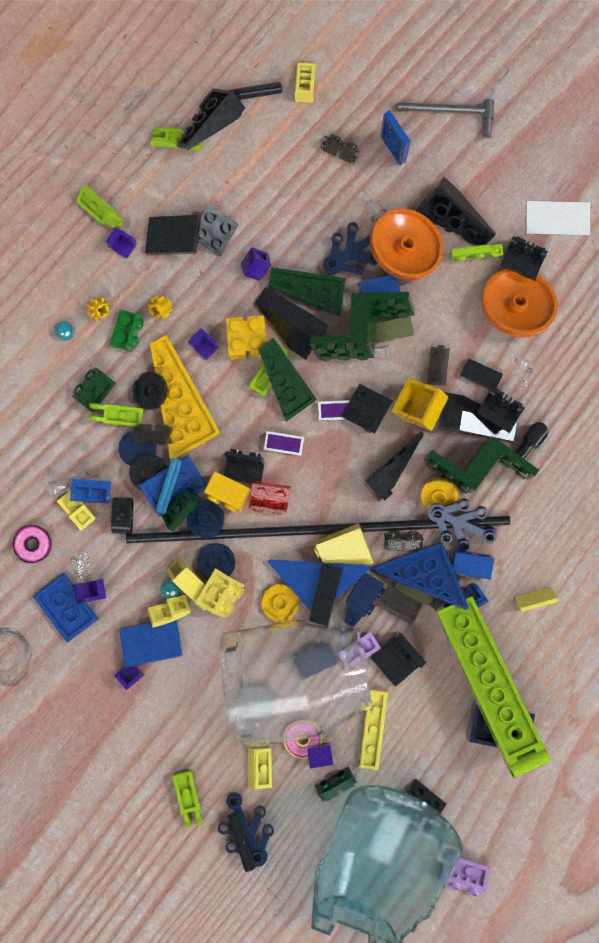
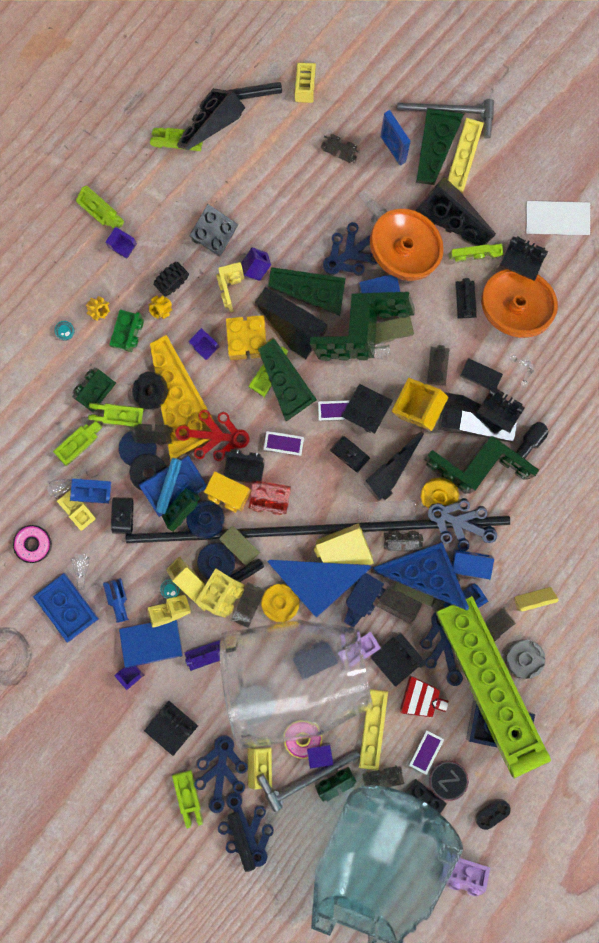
(77, 443): none -> lime hinge
(90, 591): dark purple panel -> none
(116, 597): none -> blue arm
(171, 279): none -> black tyre
(171, 728): none -> black hinge
(173, 235): black tile -> none
(203, 655): none -> dark purple hinge
(216, 435): none -> red plant
(220, 770): none -> dark blue plant
(229, 274): none -> light yellow bracket
(239, 545): none -> olive slope
(248, 570): none -> black axle
(248, 605): none -> clear smoke slope
(276, 798): none -> flat silver bar
(325, 595): black tile -> none
(350, 454): none -> black beam
(388, 777): none -> clear smoke hinge
(421, 699): none -> torso
(426, 752): none -> dark purple tile
(437, 139): none -> dark green wing
(445, 645): none -> dark blue plant
(448, 780): none -> black tile
(465, 153): none -> light yellow tile
(466, 299): none -> black hinge
(496, 818): none -> black beam
(499, 623): none -> clear smoke slope
(525, 659): none -> light grey tile

